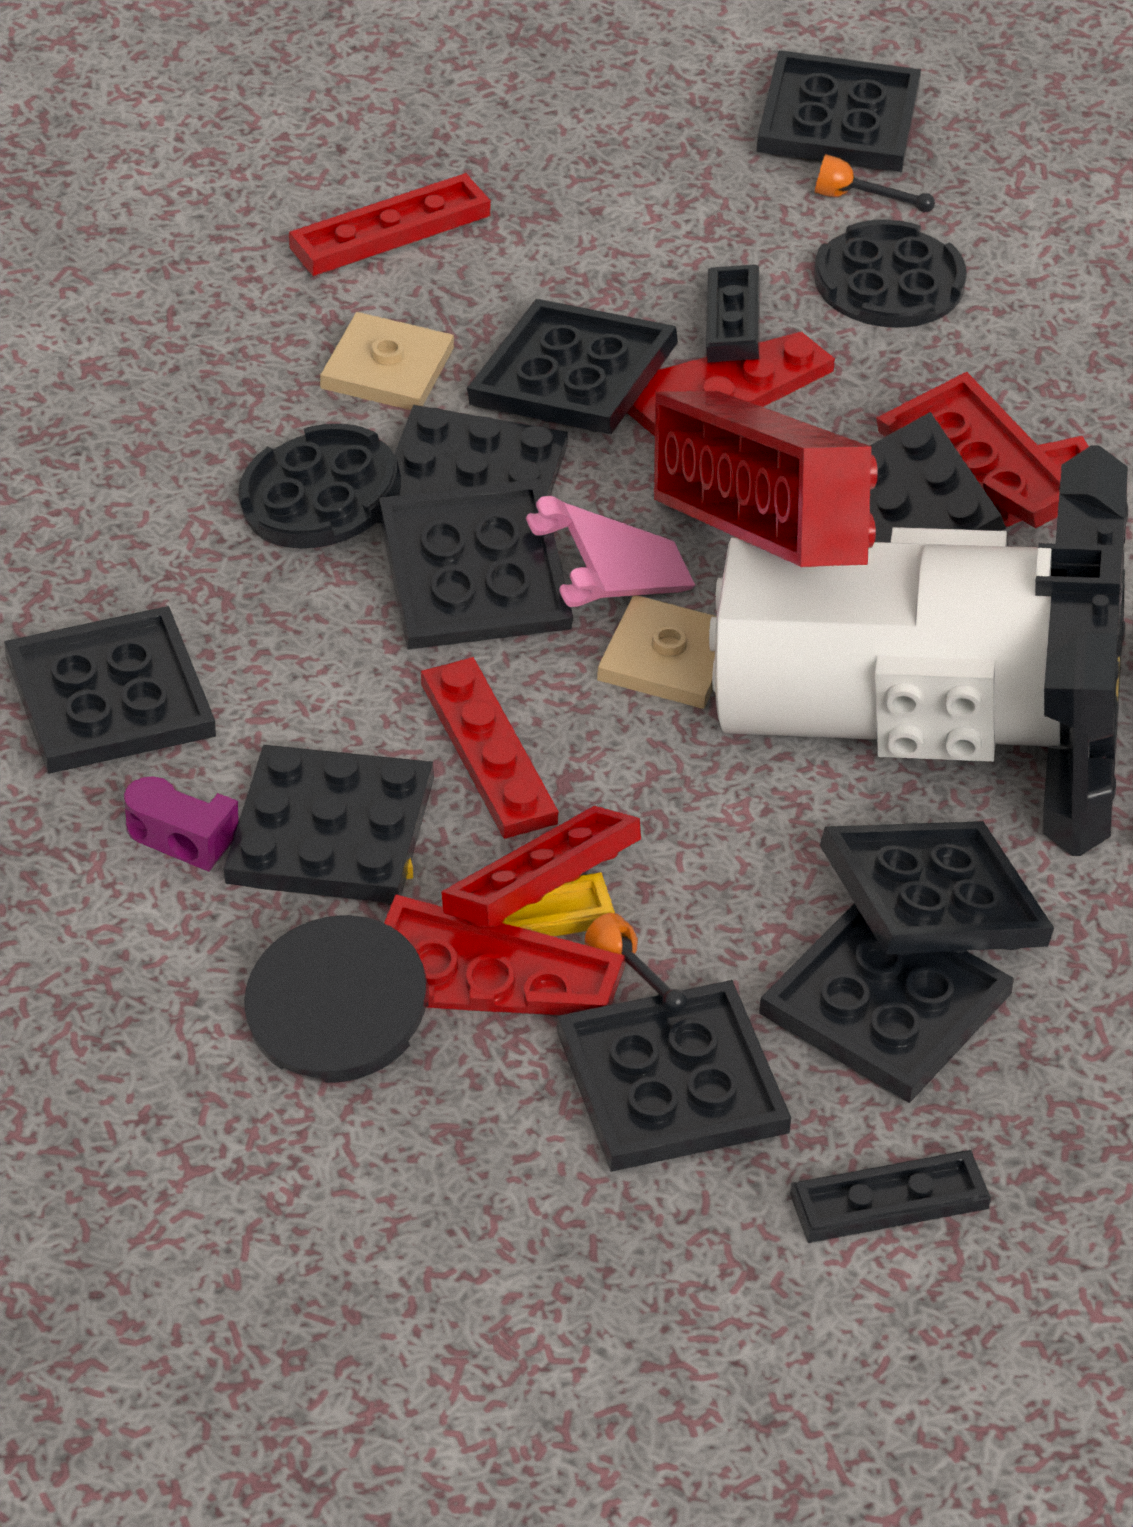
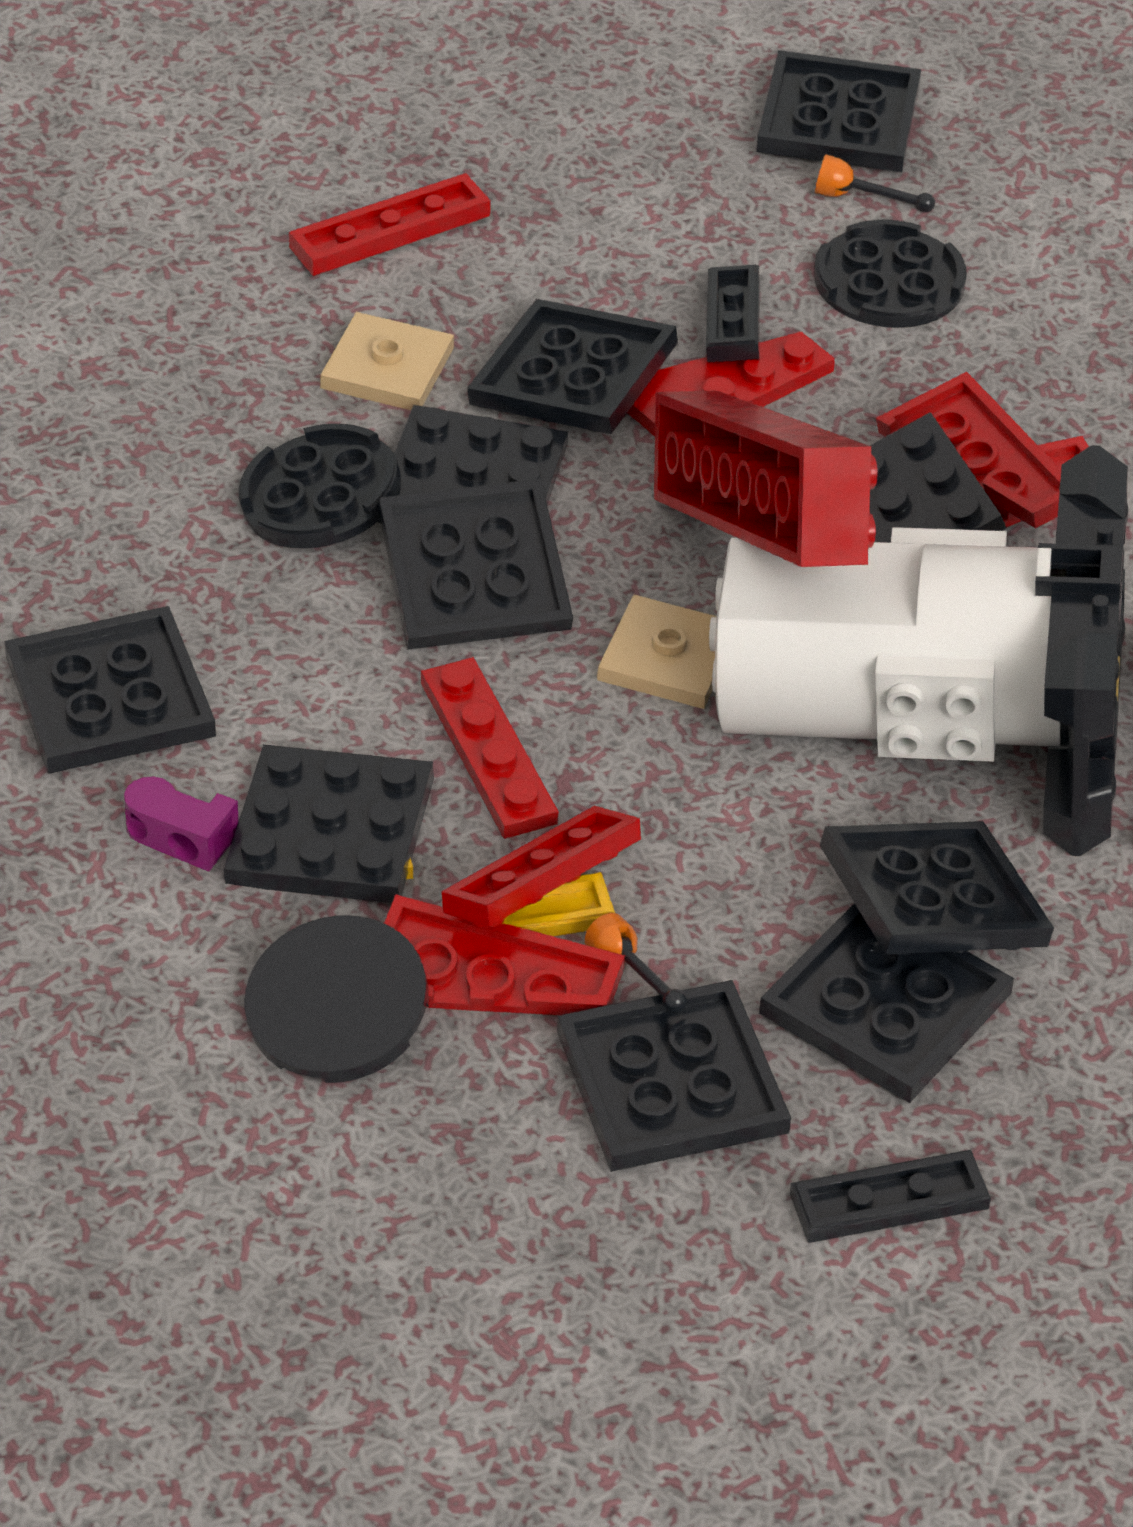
(616, 555): bright pink flag -> none

